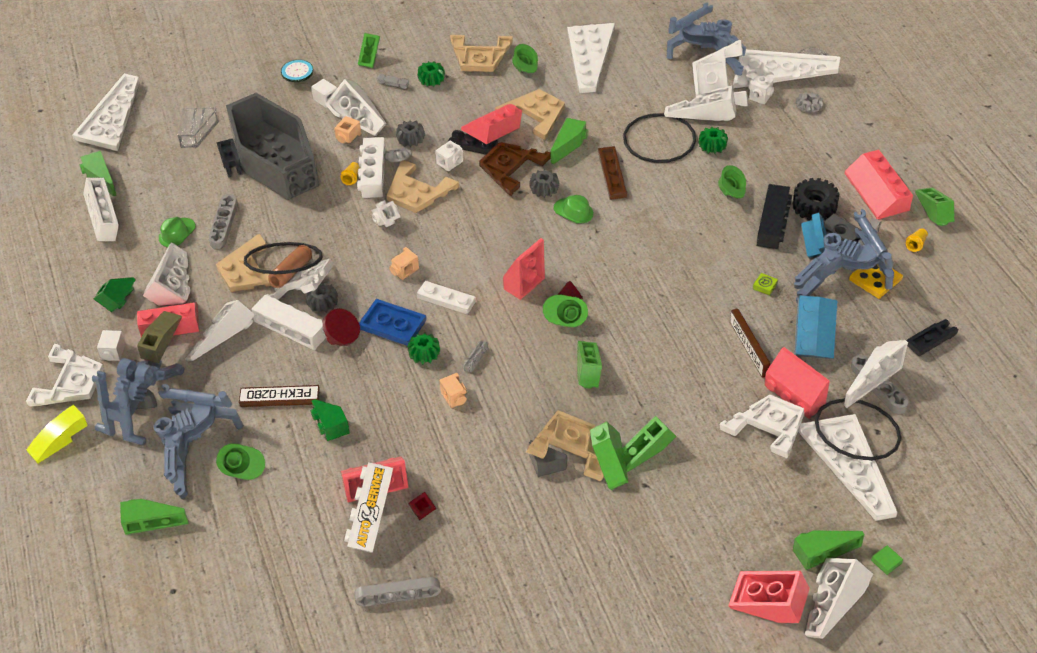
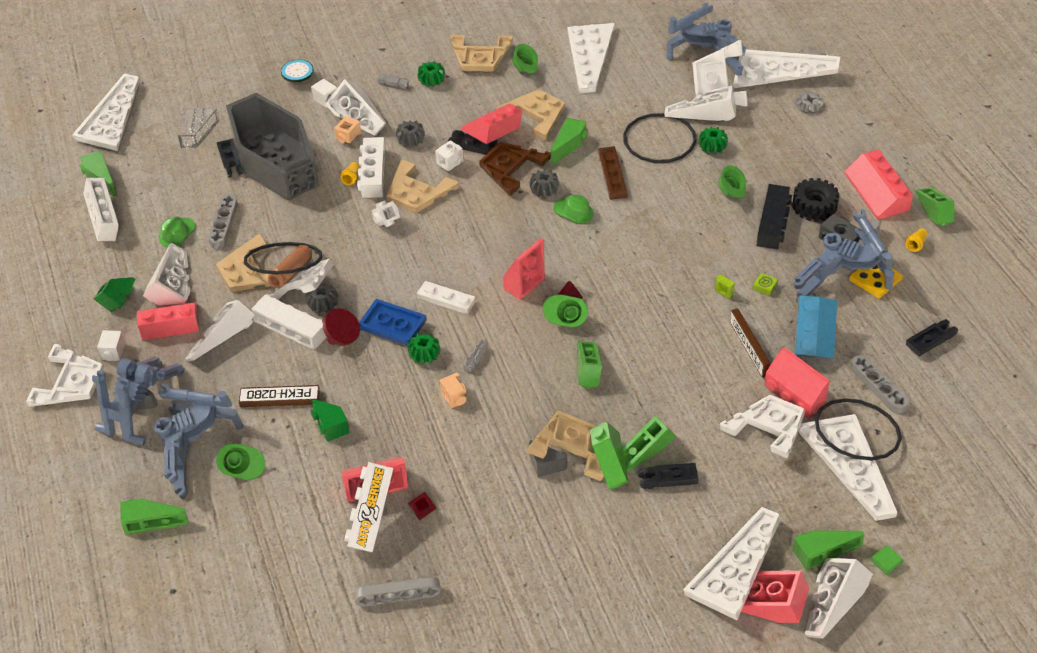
(57, 434): neon yellow slope -> none
(158, 336): olive slope -> none
(368, 50): bright green slope -> none
(398, 154): light grey gear -> none
(404, 264): light nougat brick -> none
(668, 475): none -> black hinge
(724, 286): none -> lime tile
(731, 573): none -> white wing
(761, 89): white brick -> none
(813, 234): dark azure panel -> none
(880, 366): white wedge -> none

